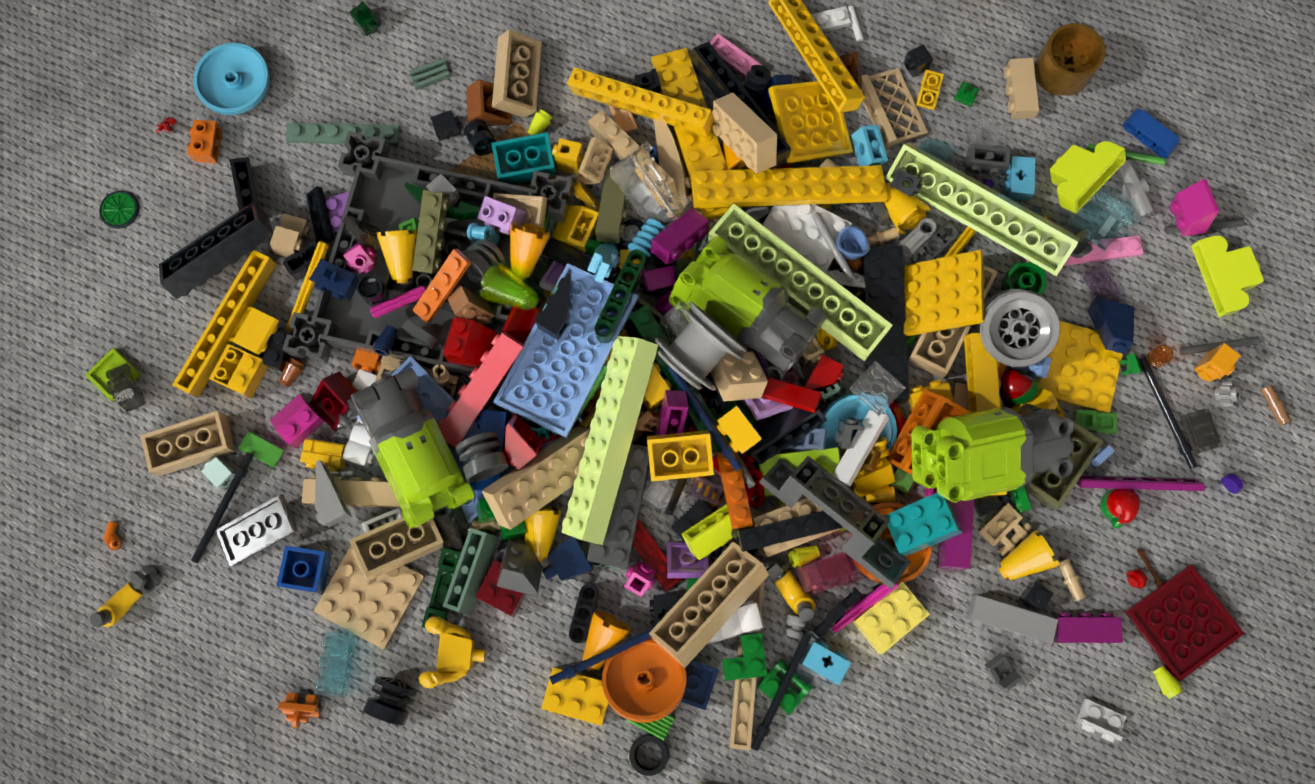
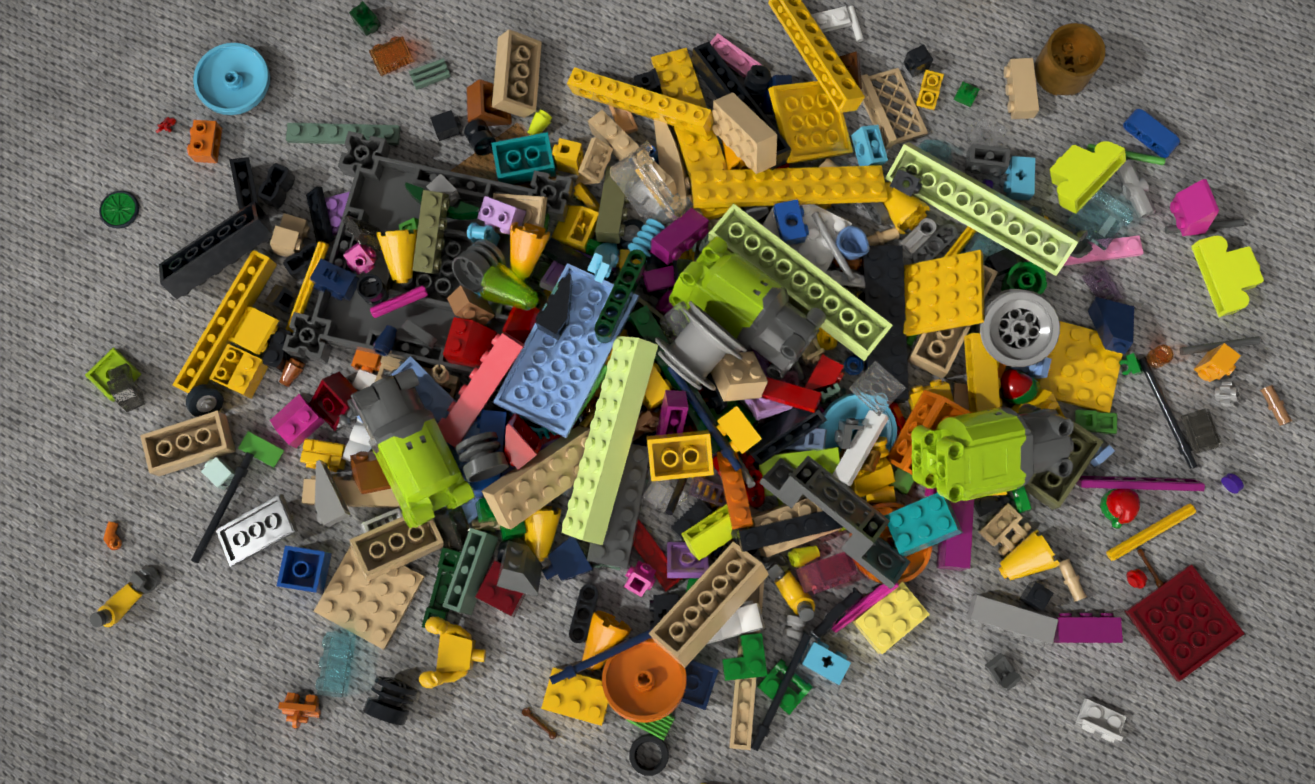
(204, 400): none -> black wheel
(276, 186): none -> black brick
(282, 298): none -> black brick
(368, 473): none -> dark orange slope
(391, 55): none -> clear orange brick
(442, 285): orange plate -> none
(526, 712): none -> reddish brown hinge
(790, 211): none -> blue brick
(853, 359): none -> blue plate
(979, 242): none -> clear light blue brick
(1001, 261): none -> black brick
(1151, 532): none -> yellow axle
(1167, 682): neon yellow cone -> none

